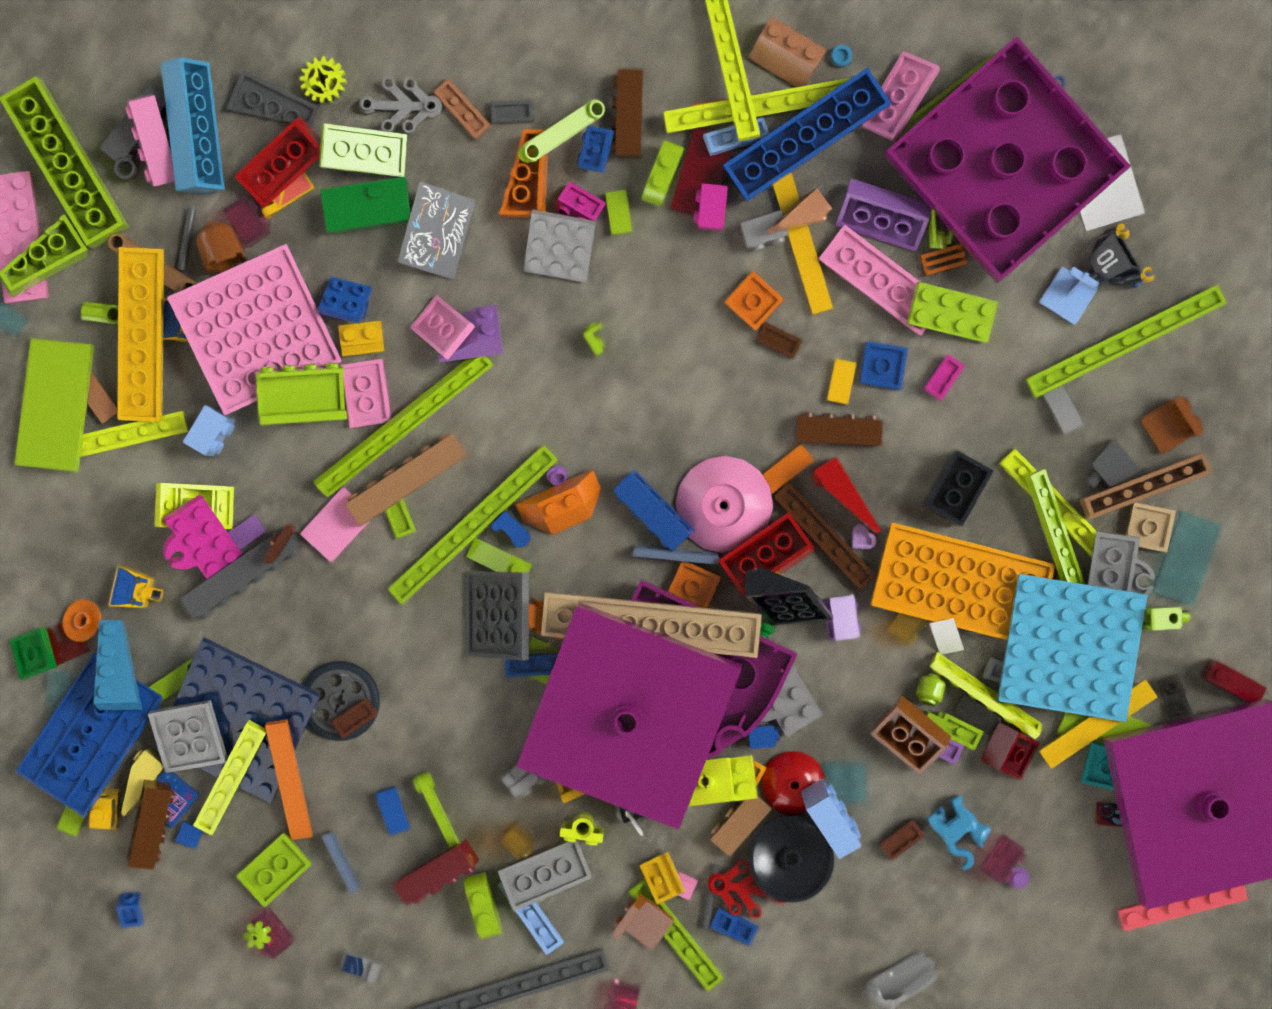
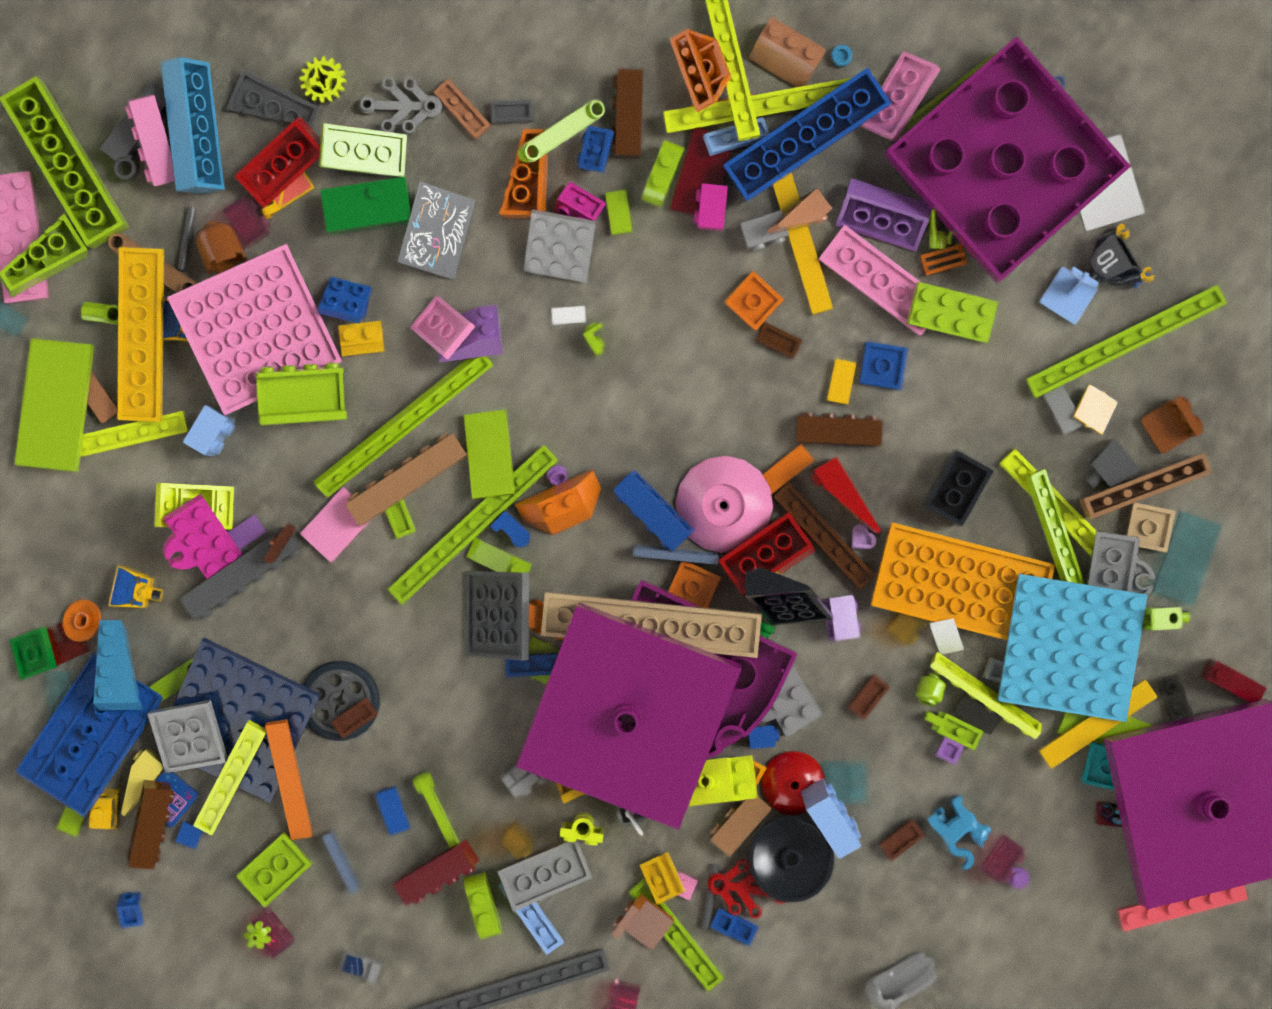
(366, 393): bright pink tile -> none
(489, 454): none -> lime tile
(568, 315): none -> white sticker
(701, 66): none -> orange wedge
(868, 697): none -> copper plate
(911, 735): dark orange brick -> none
(943, 377): dark pink plate -> none
(1009, 751): dark red slope -> none
(1095, 409): none -> piece

